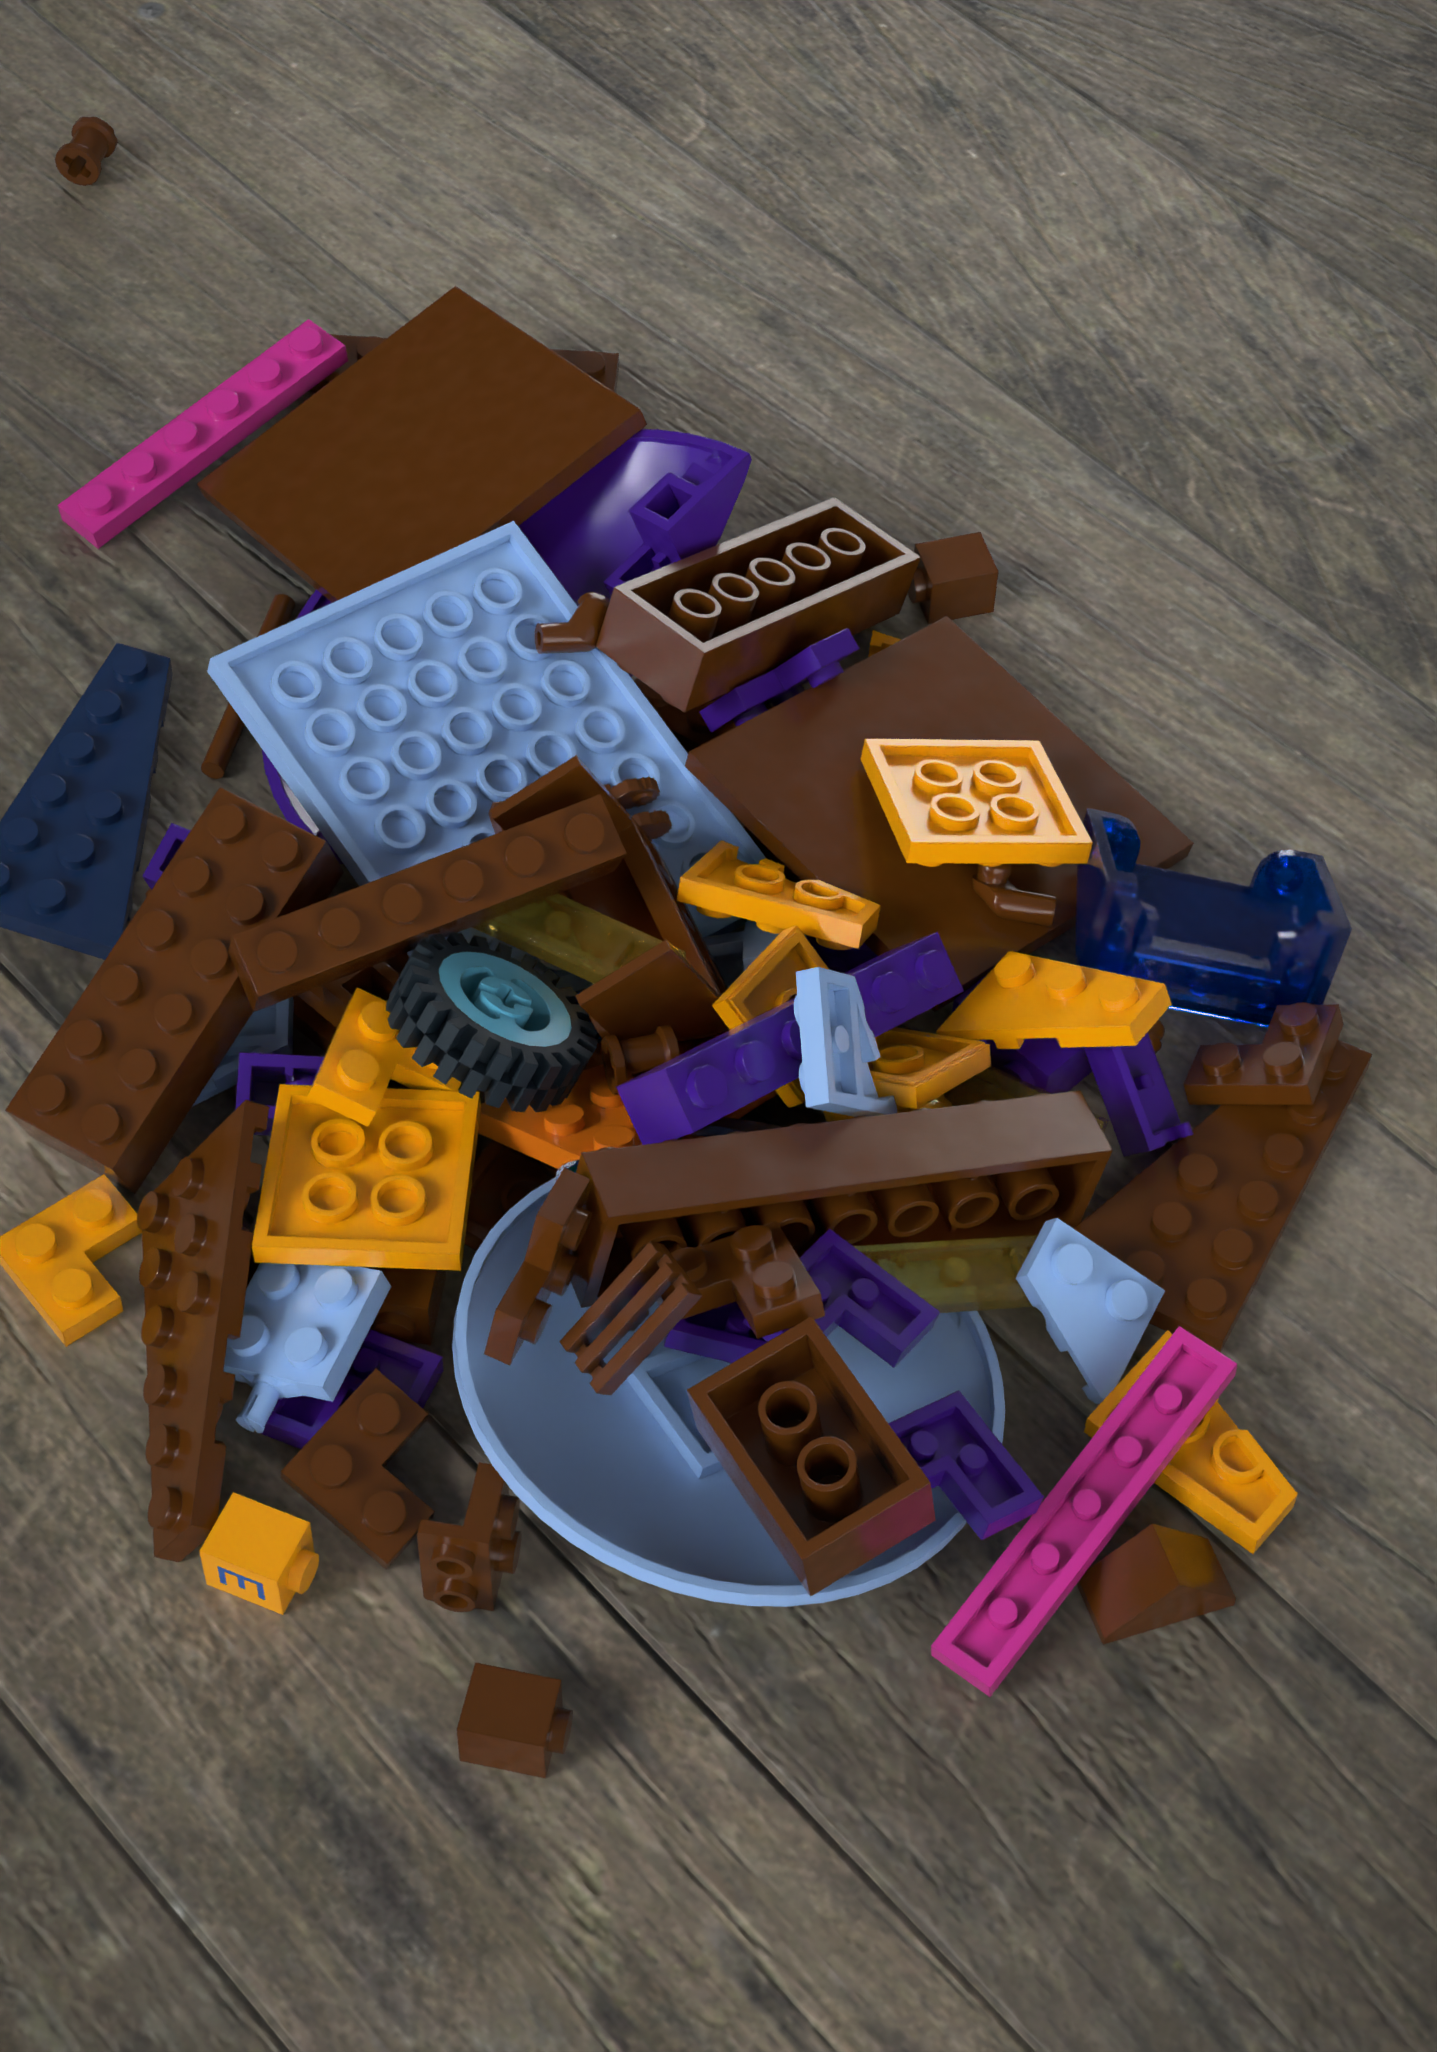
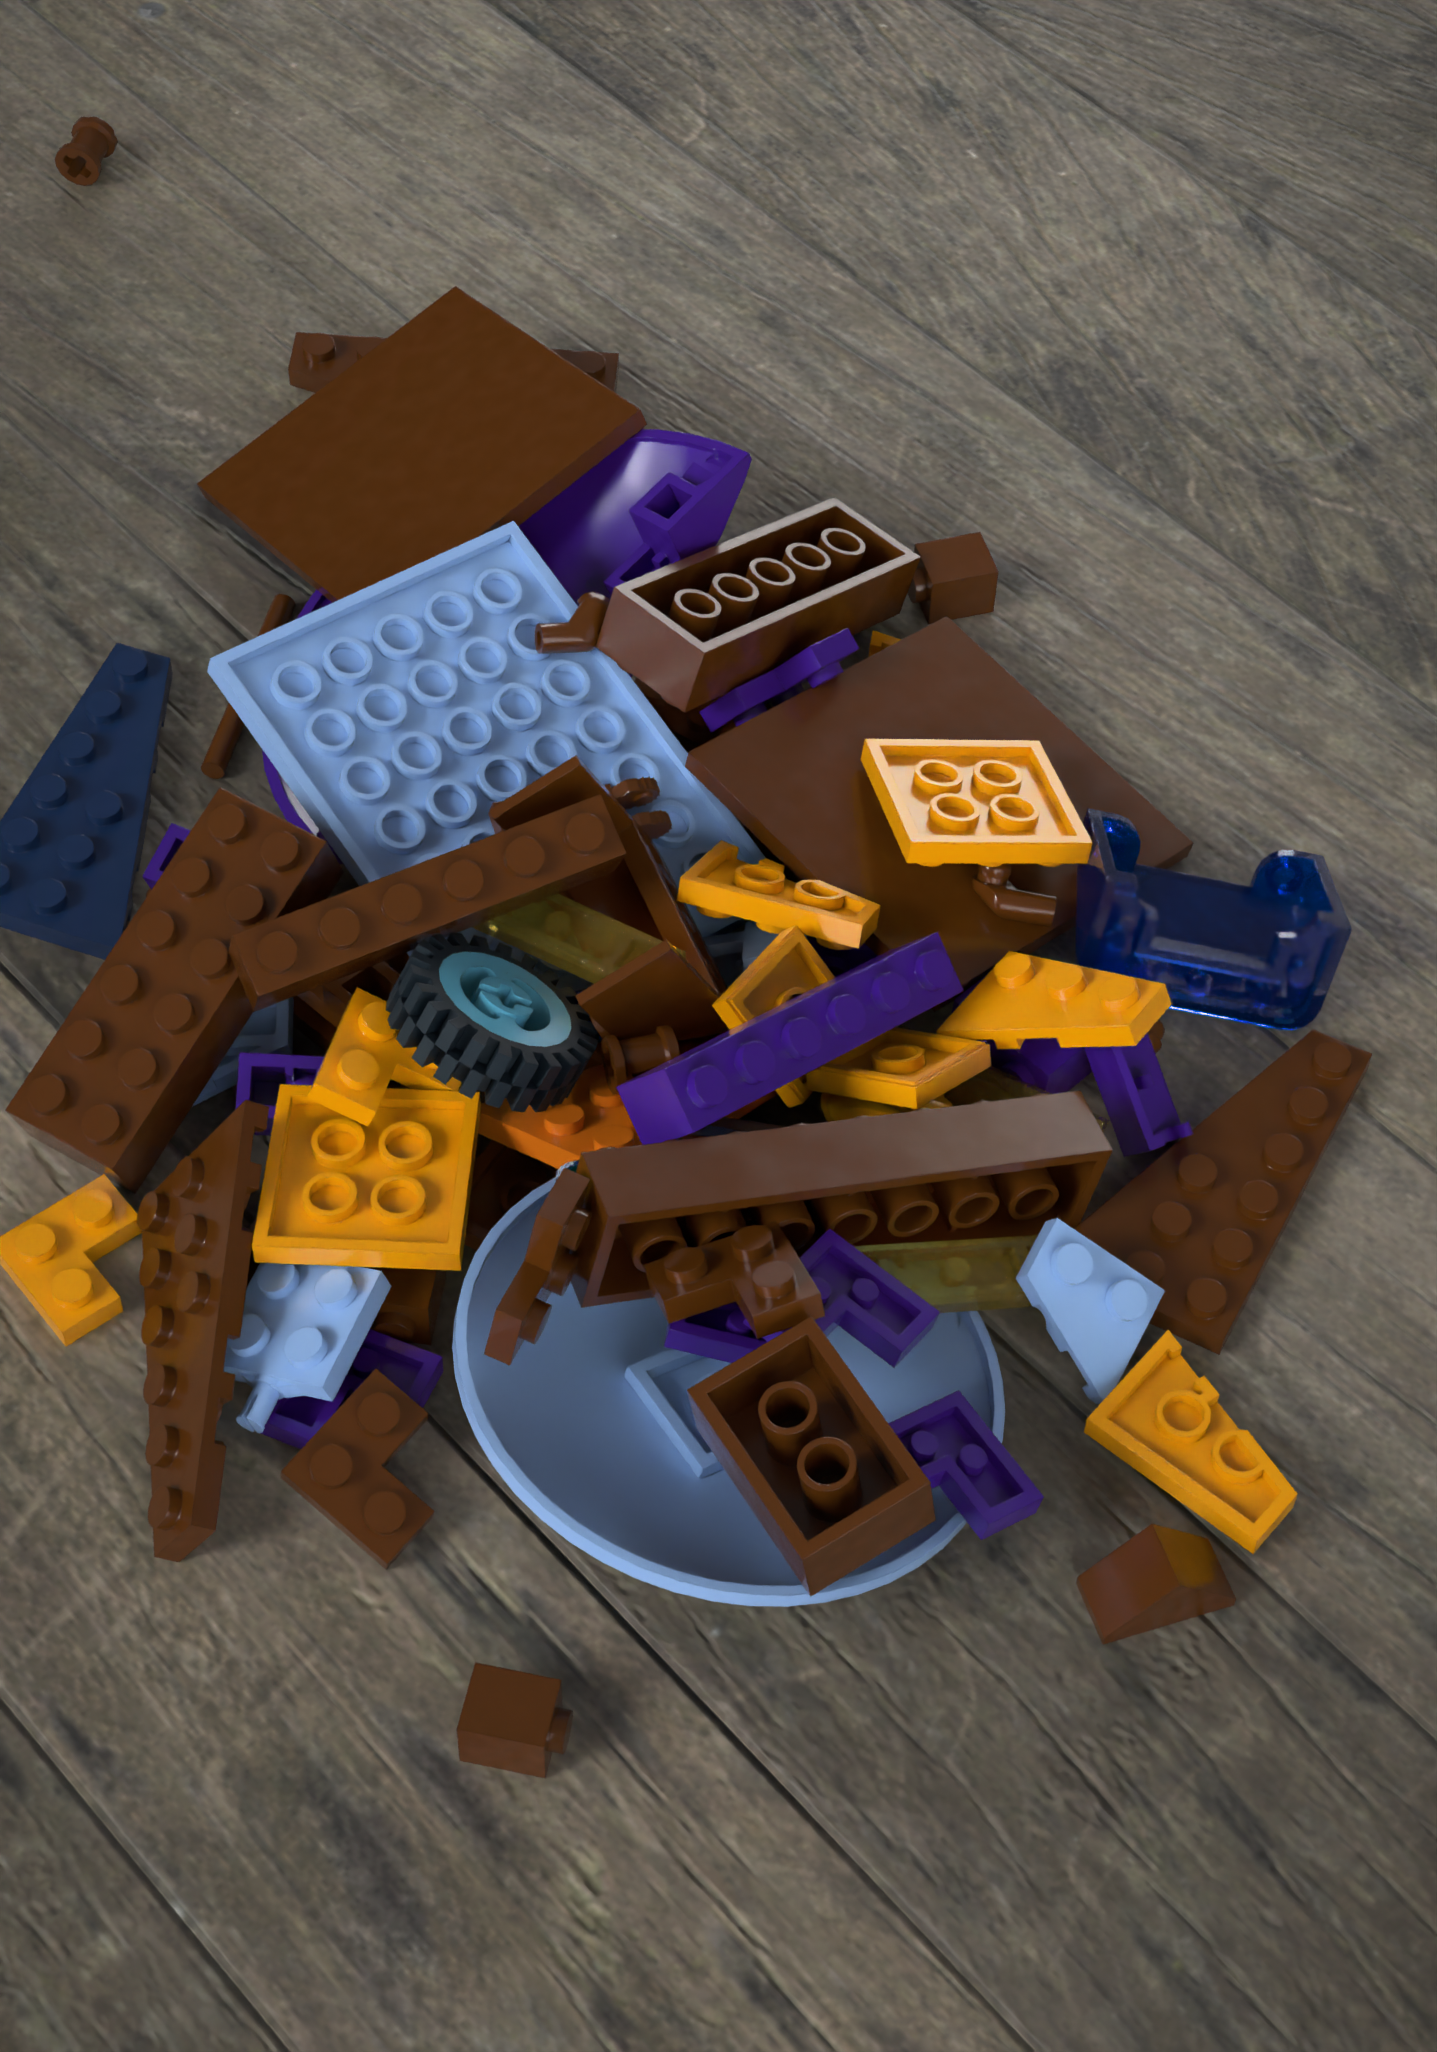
(202, 433): dark pink plate -> none
(259, 1554): light orange brick -> none
(466, 1562): reddish brown bracket -> none
(622, 1310): reddish brown tile -> none
(836, 1046): light blue wing -> none
(1083, 1511): dark pink plate -> none
(1278, 1071): reddish brown plate -> none

